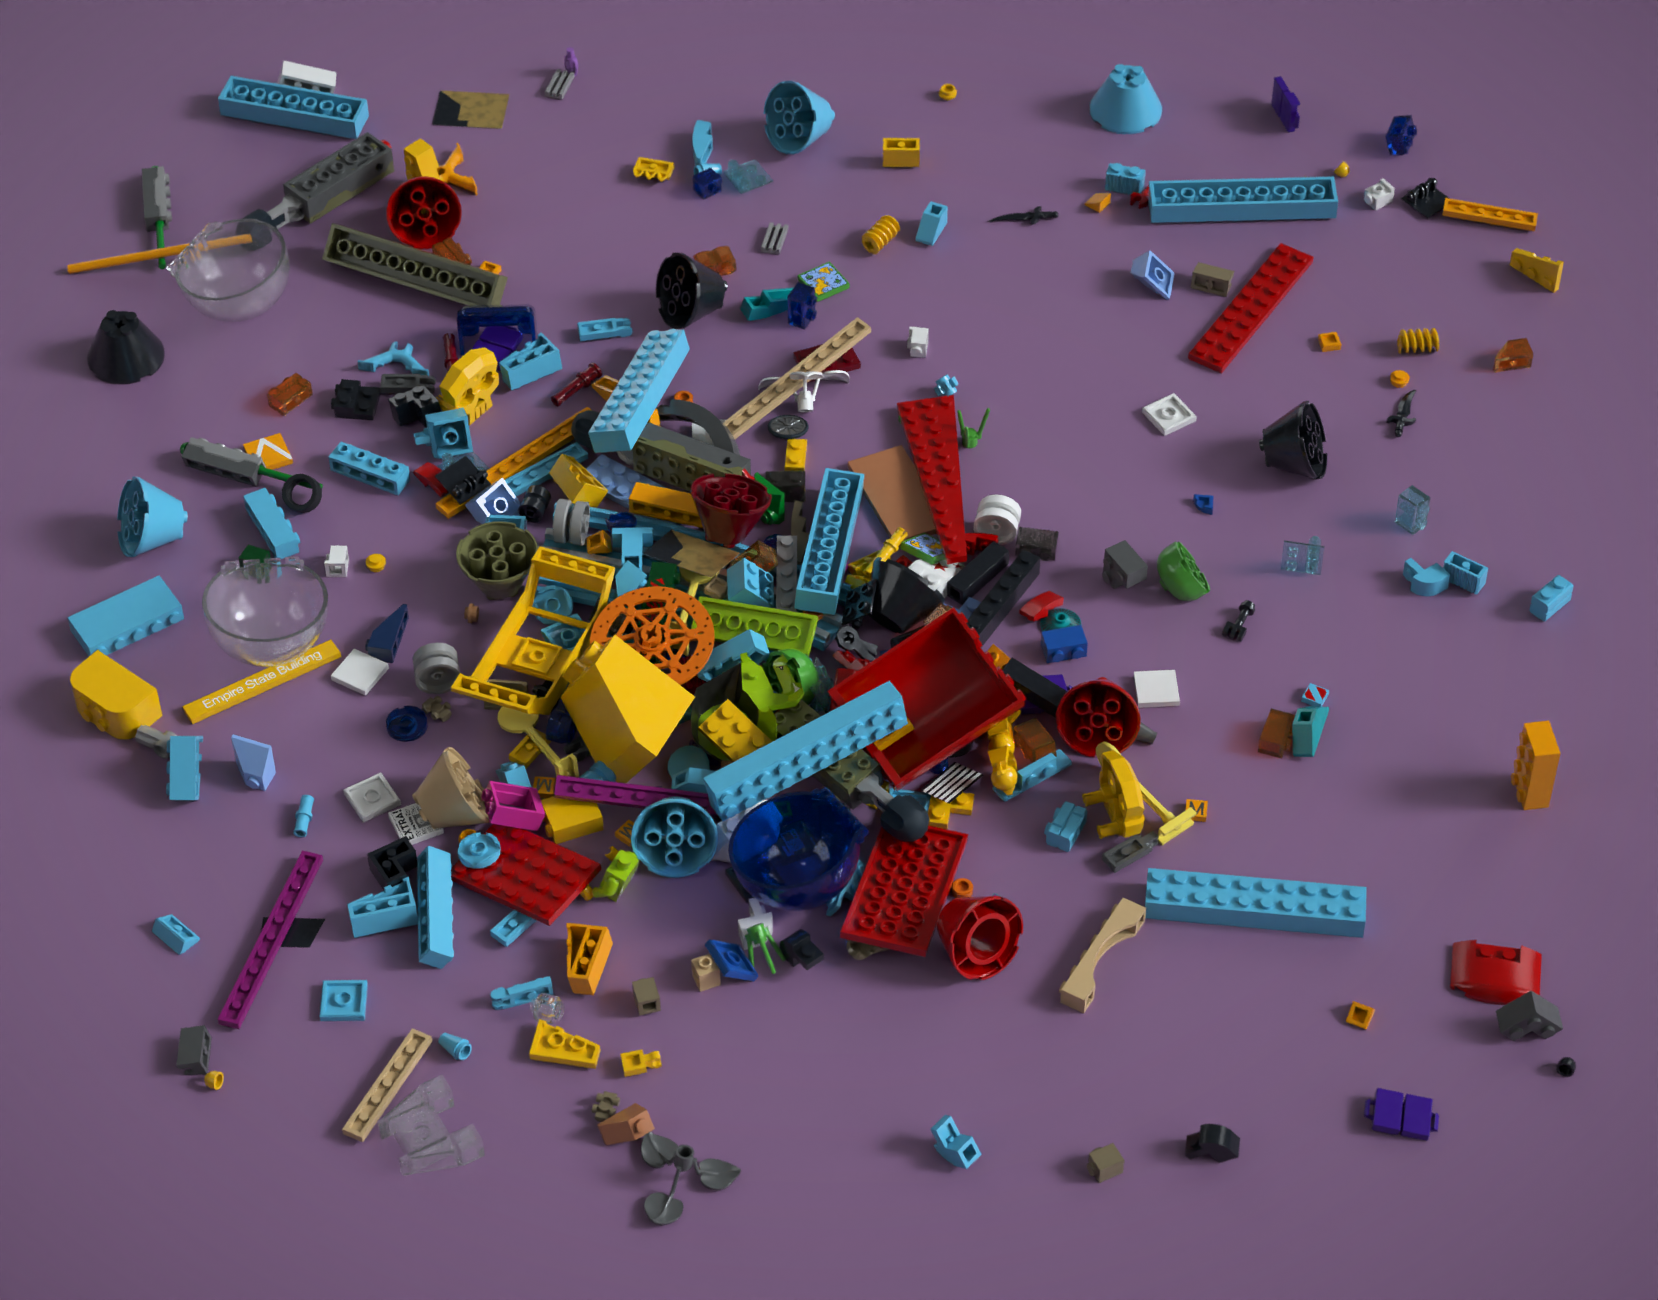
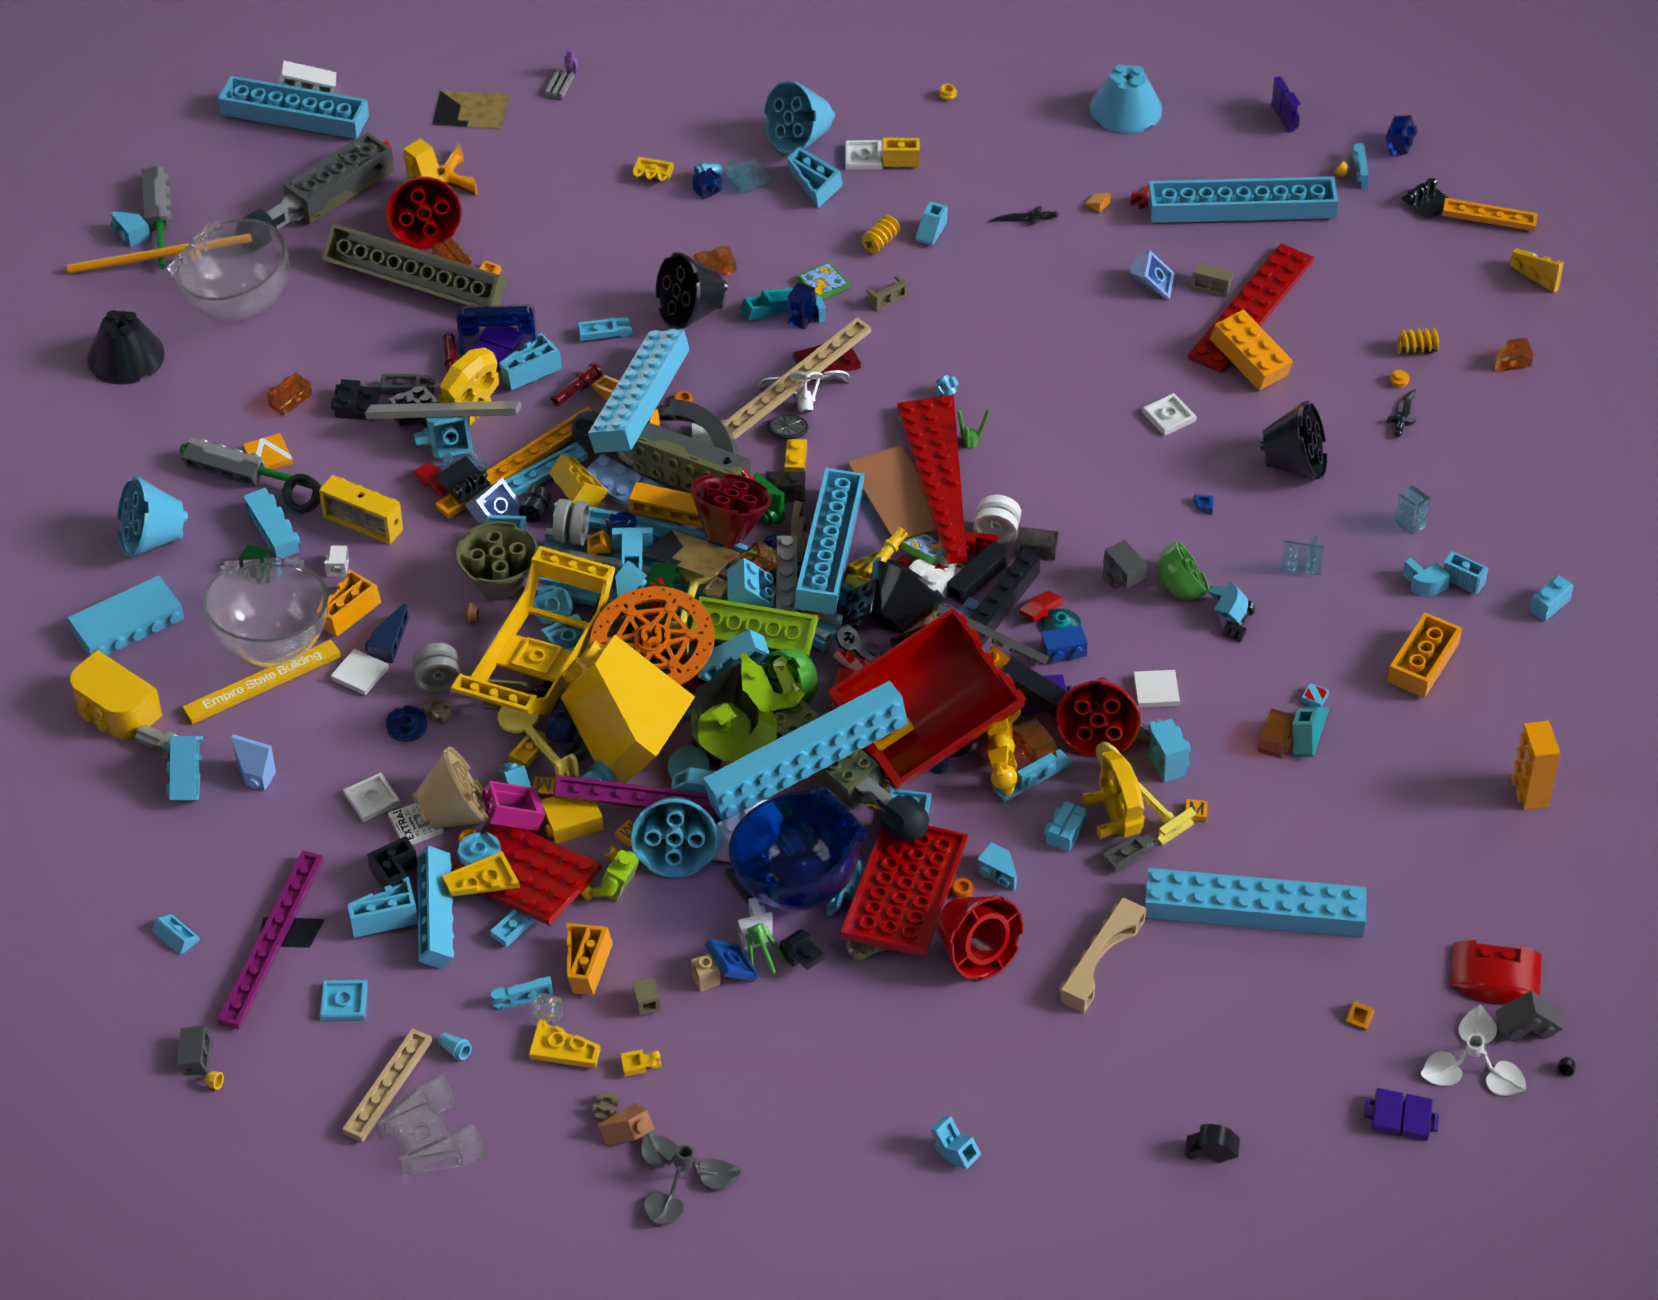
(130, 227): none -> medium azure slope
(303, 816): medium azure pin -> none
(350, 603): none -> light orange wedge
(361, 509): none -> yellow brick
(369, 468): medium azure brick -> none
(375, 562): yellow plate -> none
(394, 355): medium azure piece -> none
(454, 409): none -> light grey tile
(482, 876): none -> yellow wing
(702, 142): medium azure slope -> none
(733, 732): yellow plate -> none
(776, 229): light grey tile -> none
(814, 175): none -> medium azure wedge
(820, 690): clear light blue hinge -> none
(821, 310): none -> medium azure tile
(863, 155): none -> white tile
(888, 295): none -> dark tan hinge
(918, 341): white brick -> none
(940, 811): yellow plate -> none
(951, 782): sticker -> none
(998, 638): none -> dark grey plate
(998, 866): none -> medium azure slope
(1105, 1163): dark tan brick -> none
(1124, 179): medium azure brick -> none
(1168, 750): none -> medium azure hinge
(1231, 602): none -> medium azure brick
(1251, 350): none -> light orange brick
(1329, 341): light orange tile -> none
(1361, 165): none -> medium azure hinge
(1379, 194): white brick -> none
(1424, 655): none -> light orange brick
(1476, 1030): none -> white plant

